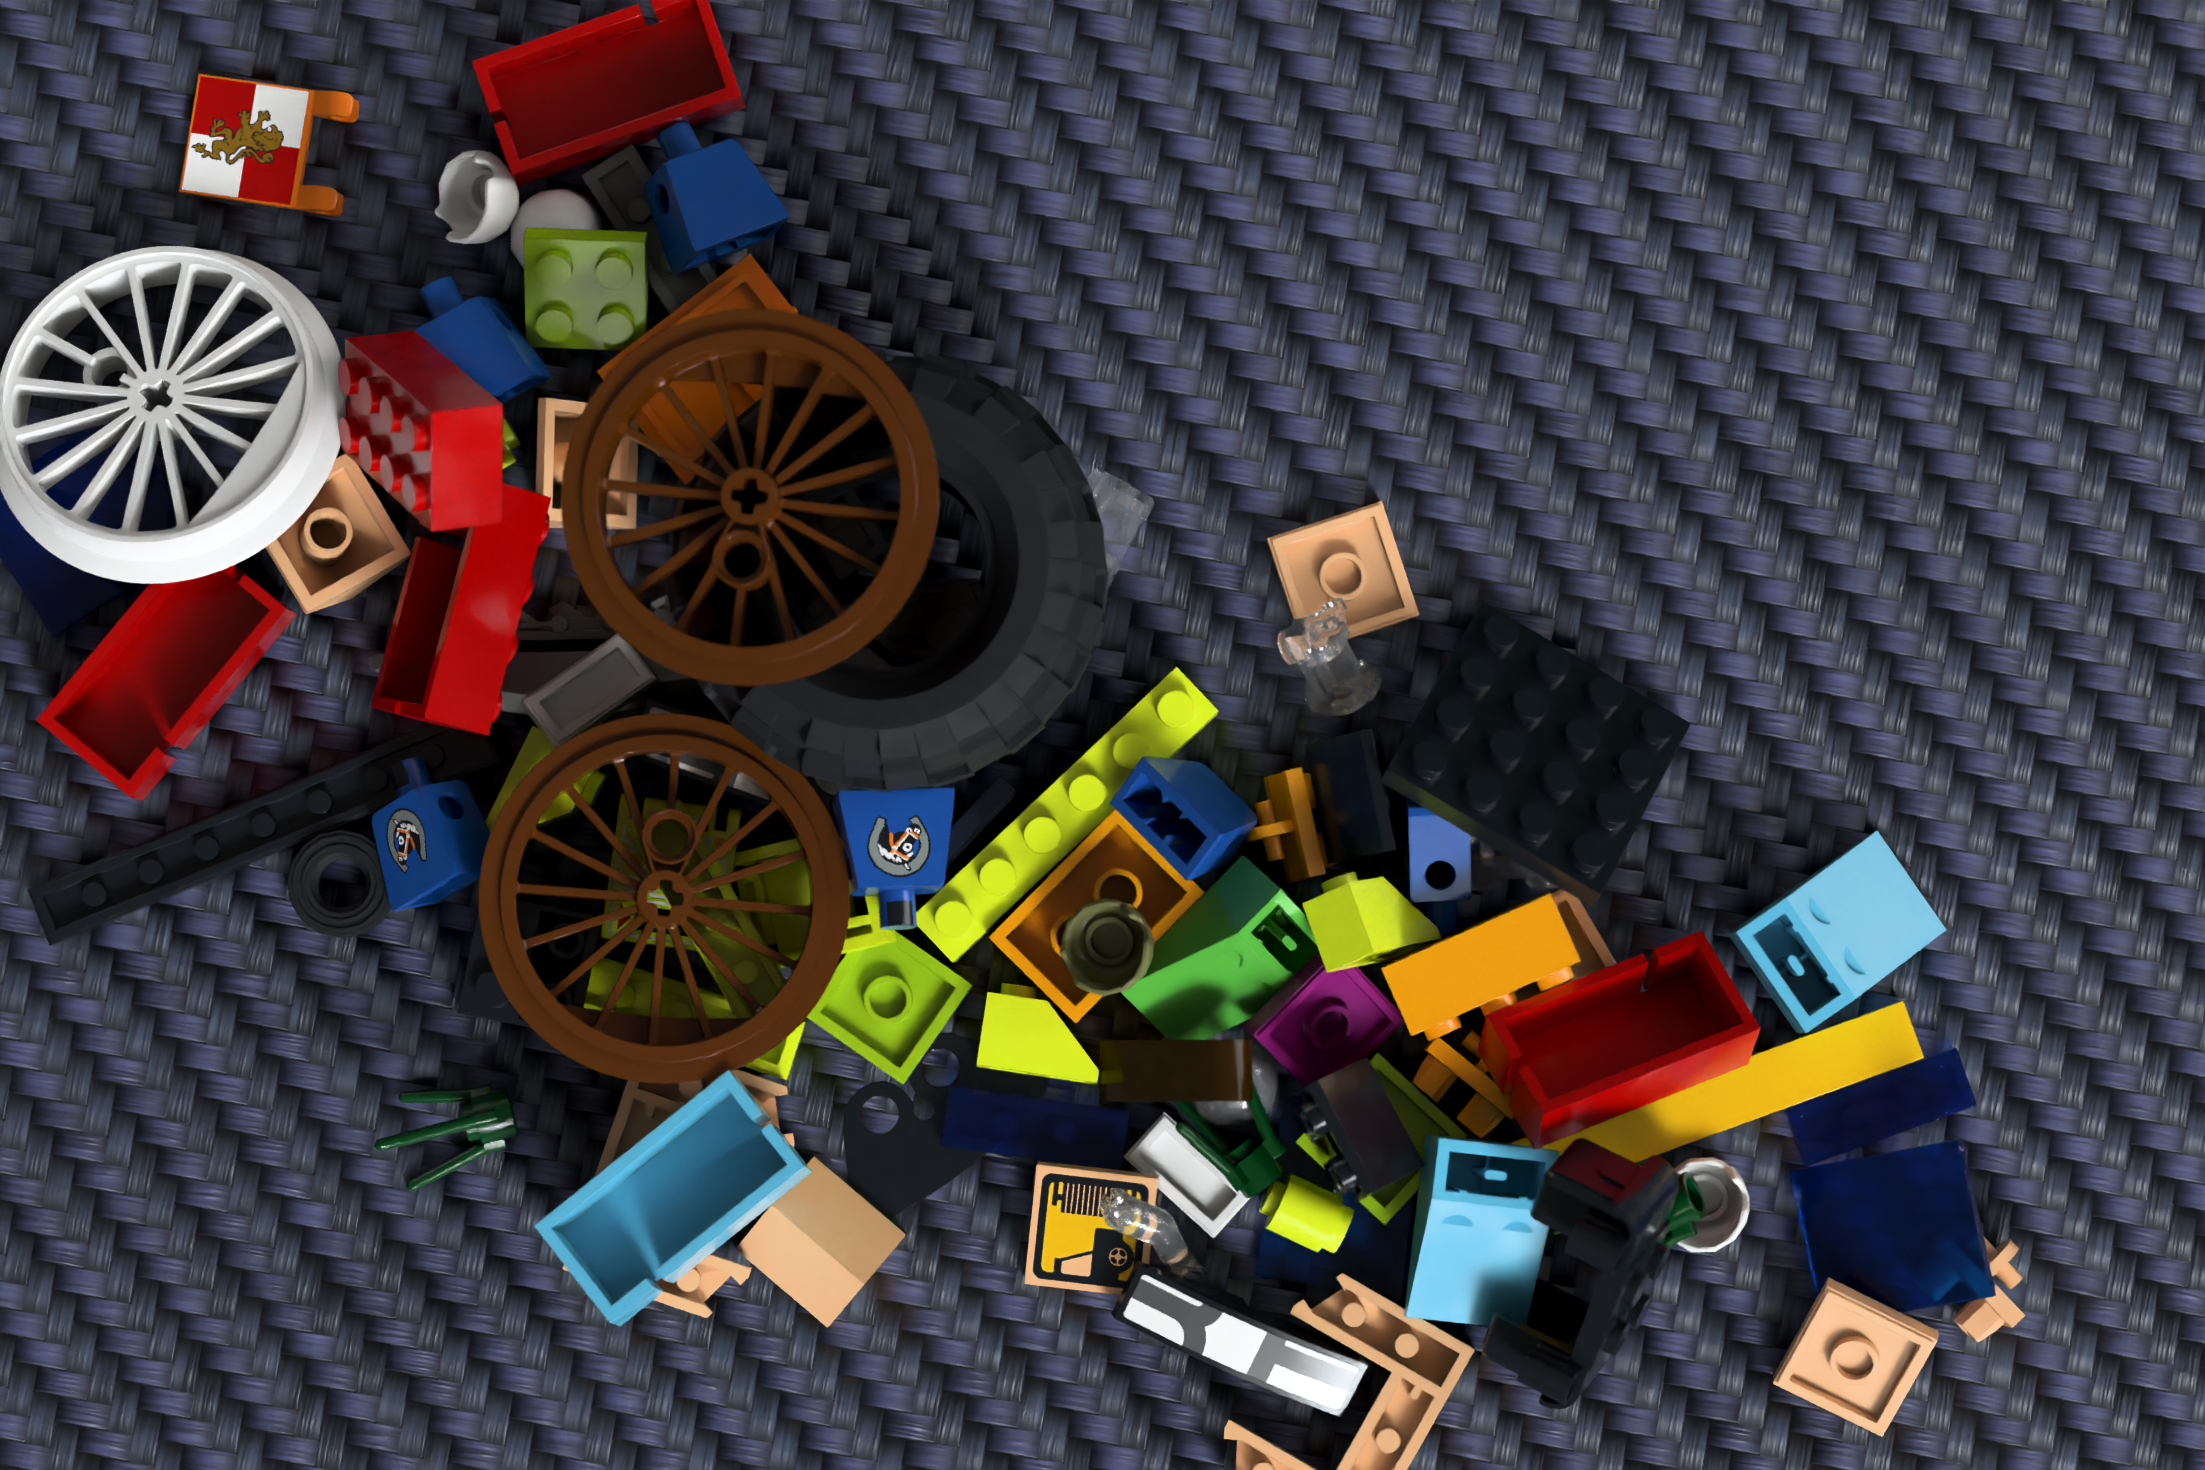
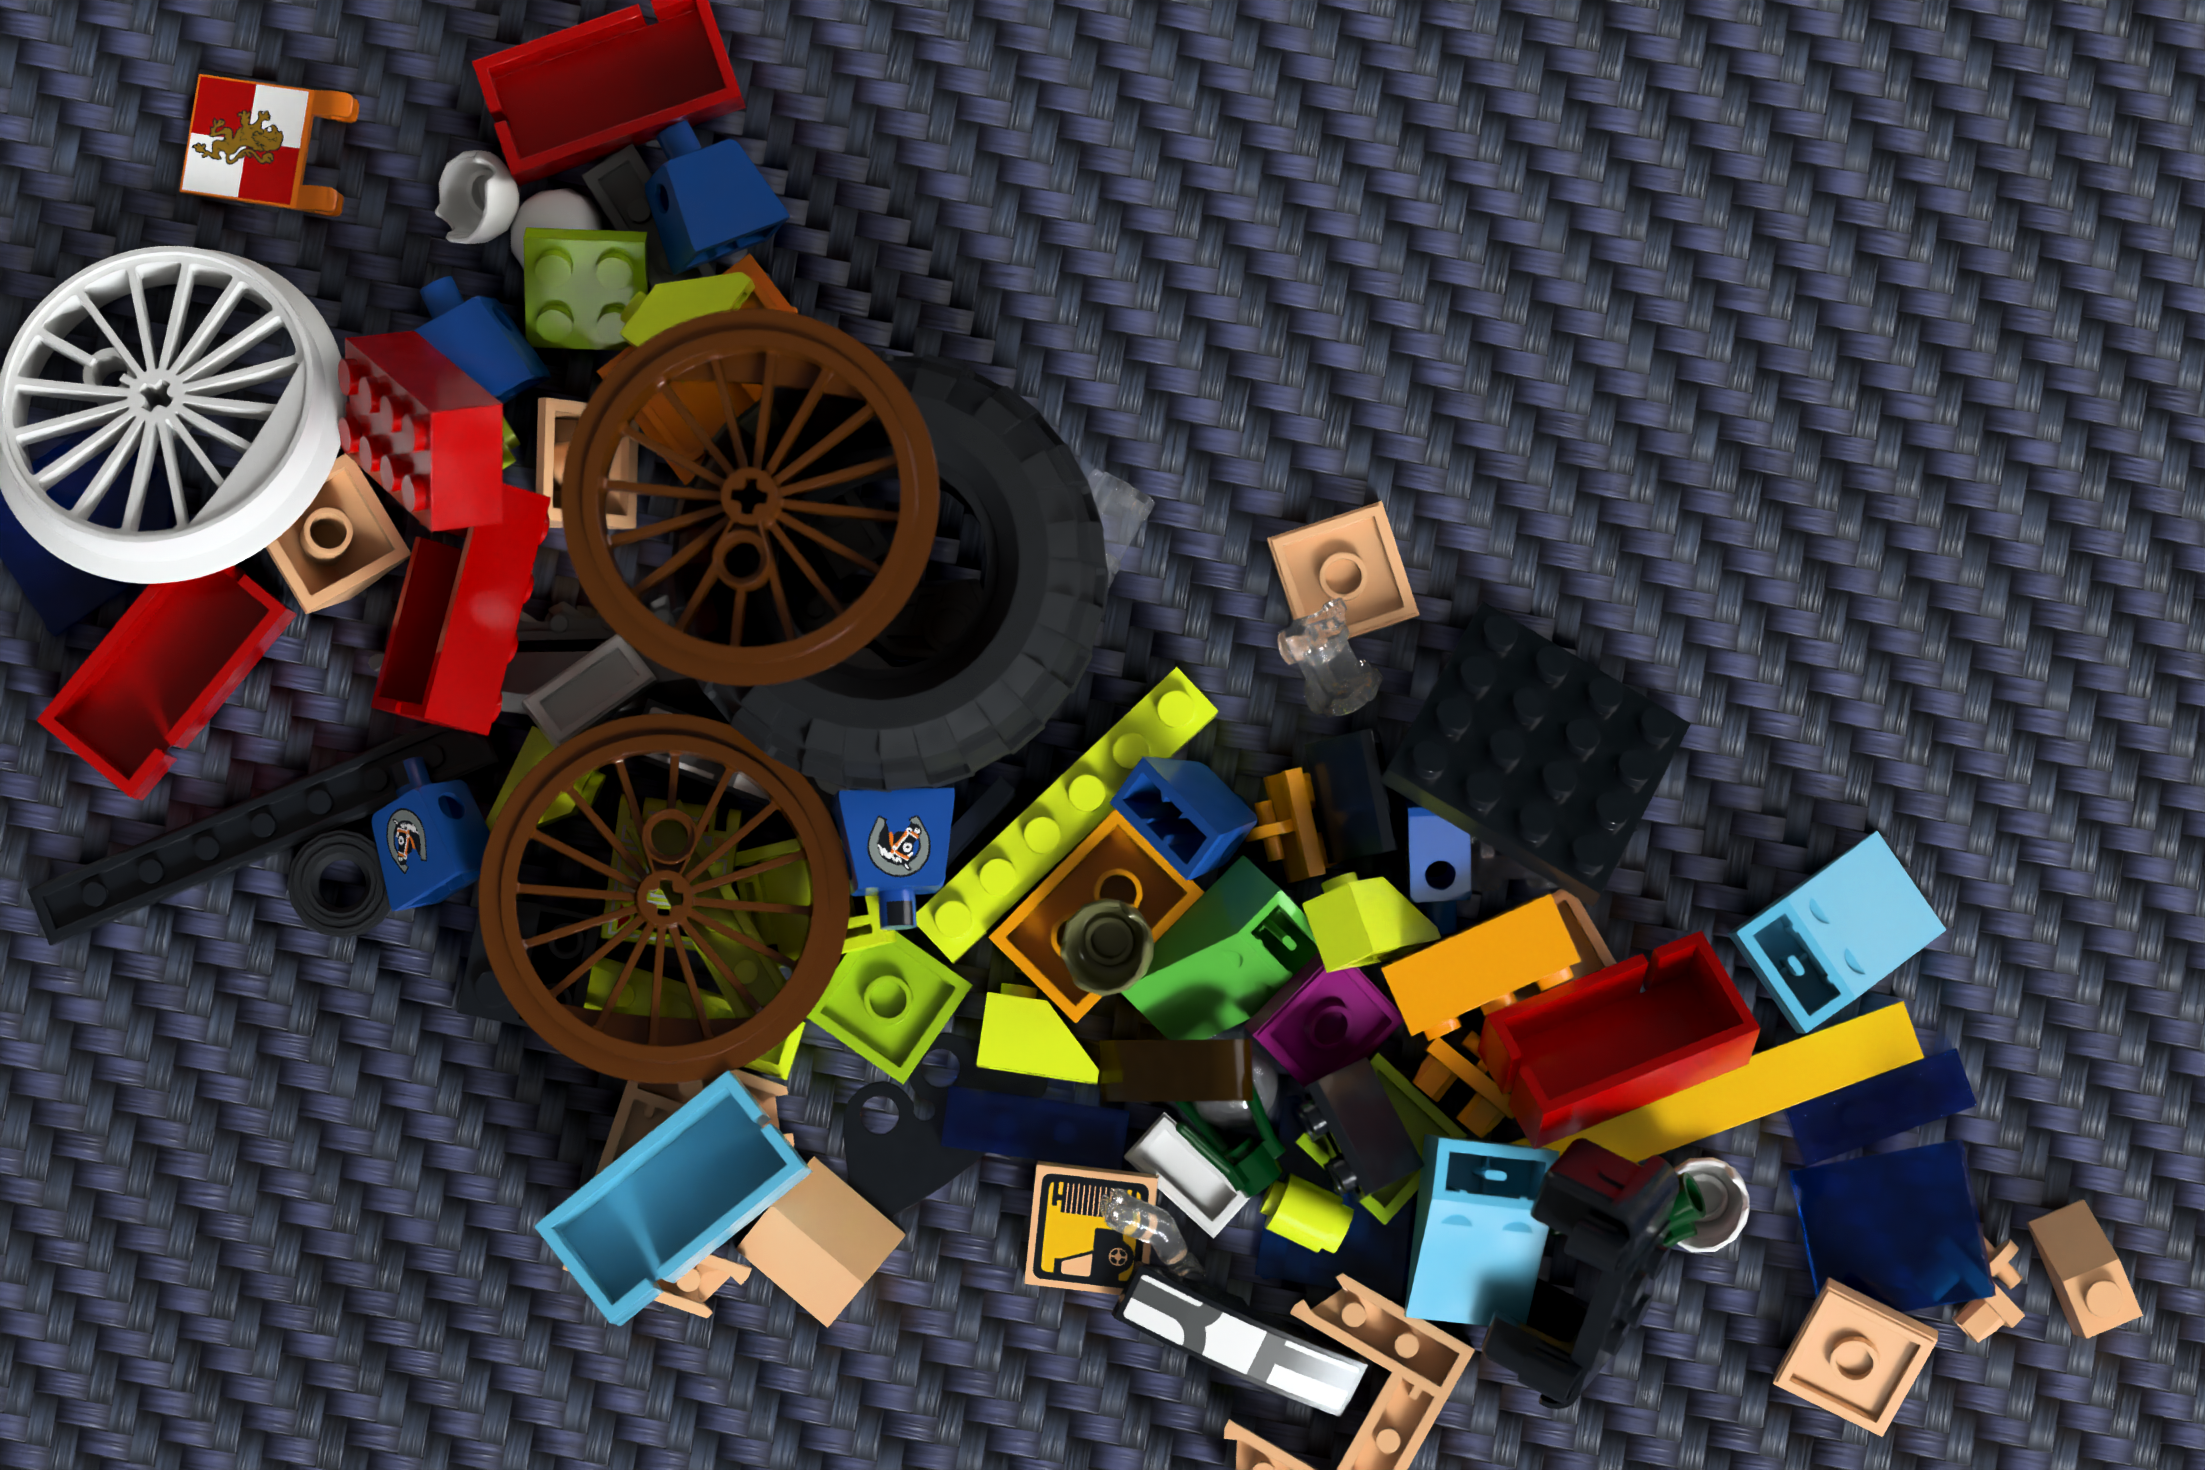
(487, 1119): dark green plant -> none
(680, 301): none -> neon yellow slope
(2084, 1270): none -> light nougat slope

